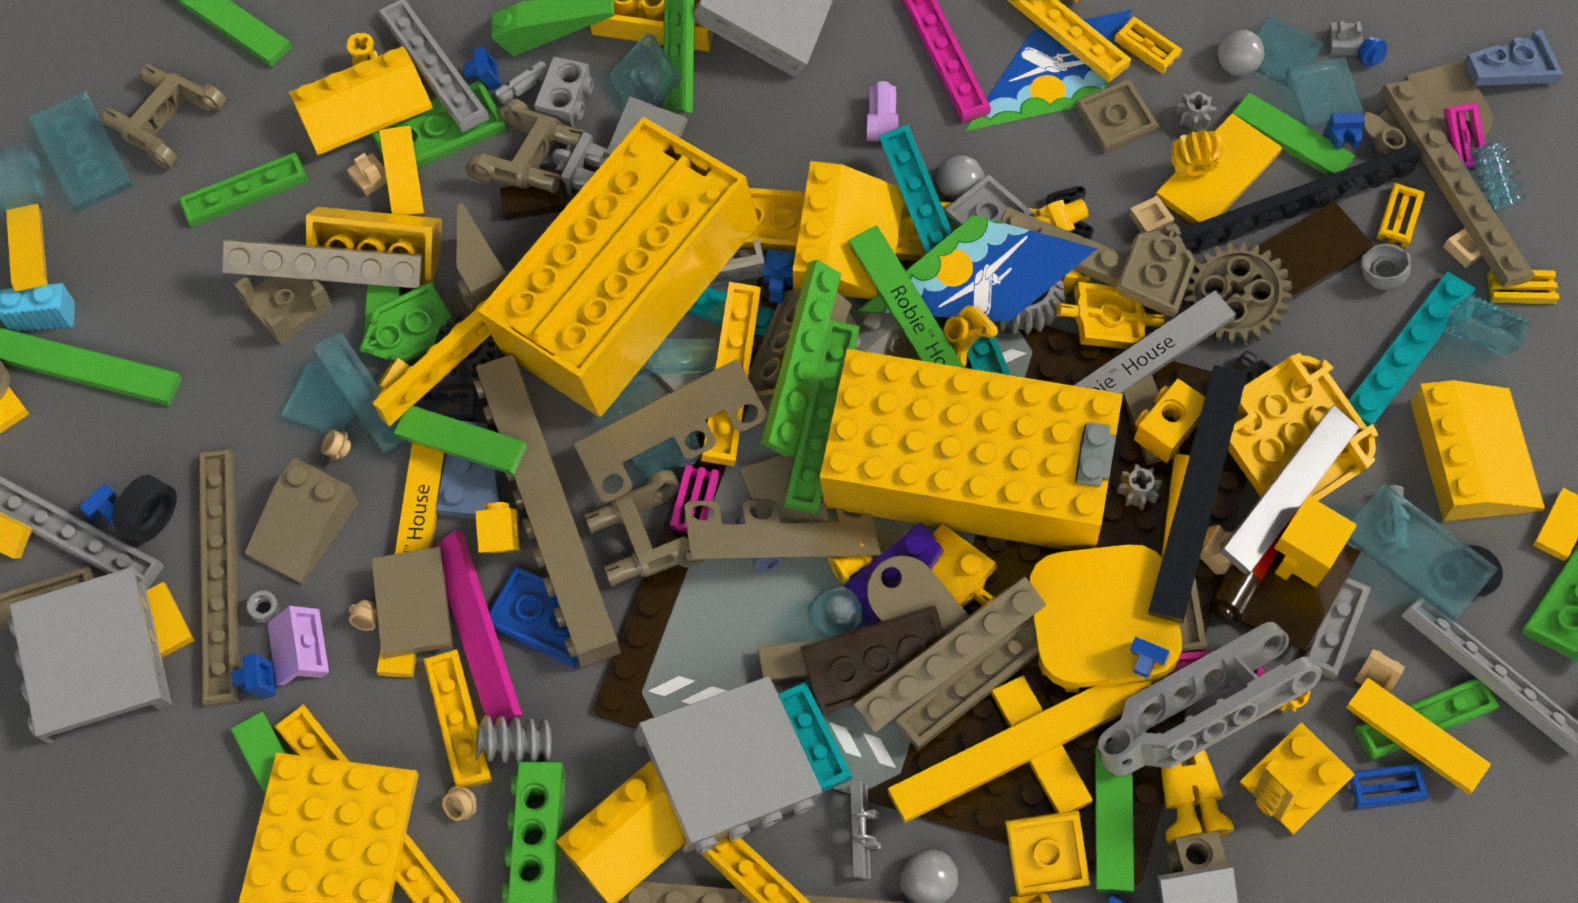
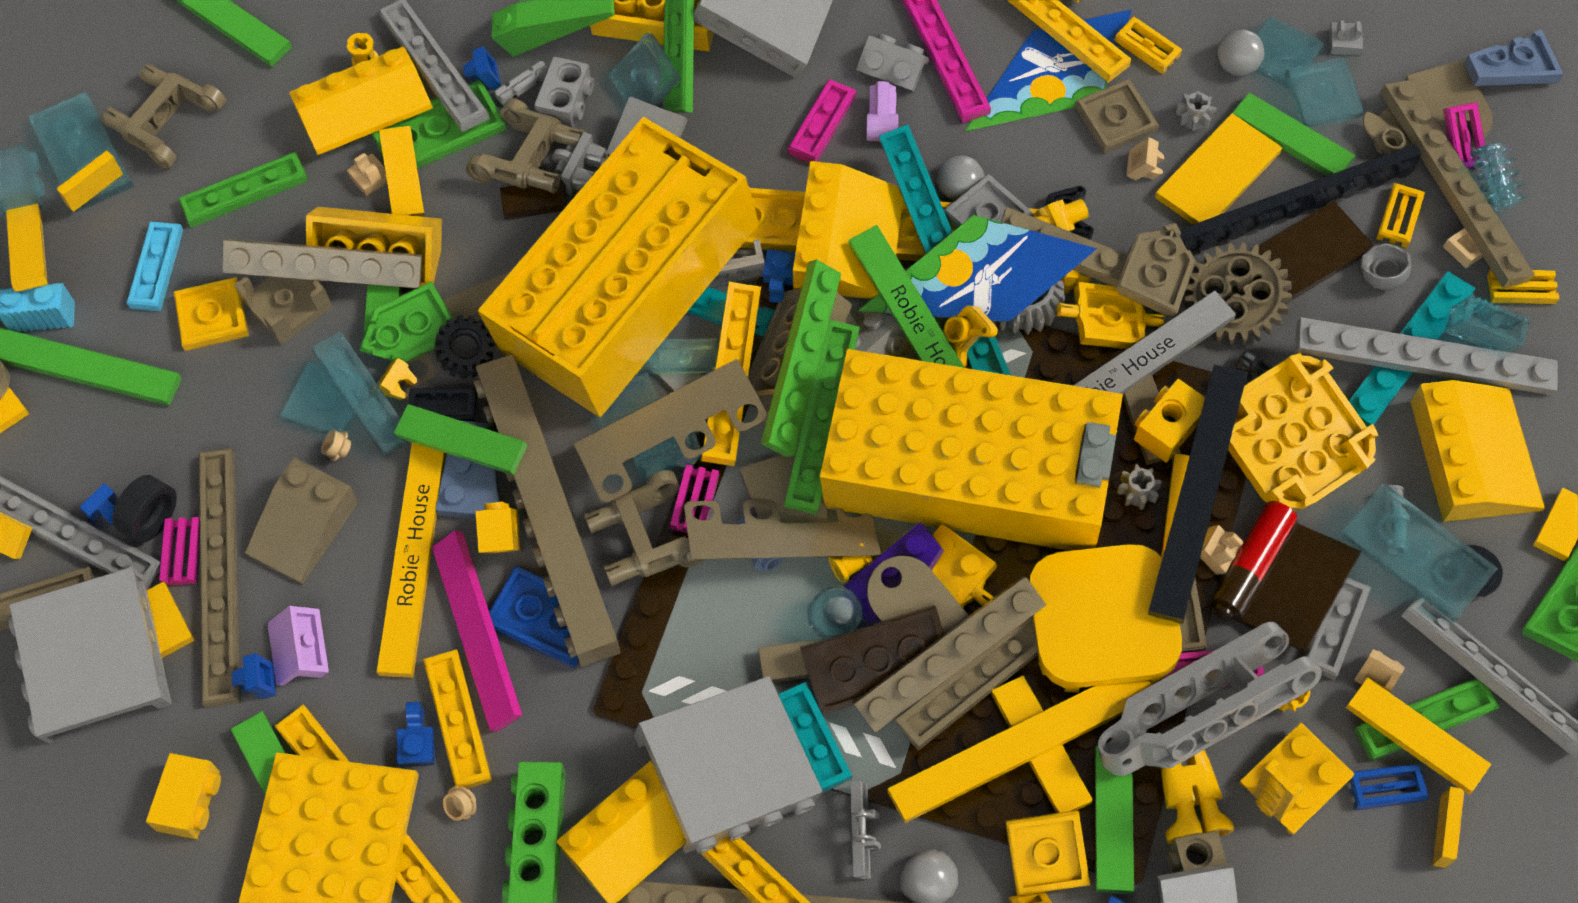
(89, 181): none -> yellow tile
(155, 266): none -> medium azure tile
(167, 551): none -> dark pink tile
(184, 796): none -> yellow brick
(210, 314): none -> yellow tile
(256, 599): light grey axle -> none
(363, 615): tan plate -> none
(411, 602): dark tan tile -> none
(416, 742): none -> blue plate
(431, 368): yellow plate -> none
(475, 262): dark tan slope -> none
(513, 739): light grey piece -> none
(822, 121): none -> dark pink tile
(891, 62): none -> light grey bracket
(1143, 160): none -> tan tile
(1148, 656): blue tile -> none
(1151, 215): tan plate -> none
(1198, 153): yellow gear -> none
(1289, 490): tile -> none
(1313, 541): yellow plate -> none
(1344, 128): blue tile -> none
(1372, 51): blue plate -> none
(1426, 356): none -> light grey plate
(1448, 827): none -> yellow tile

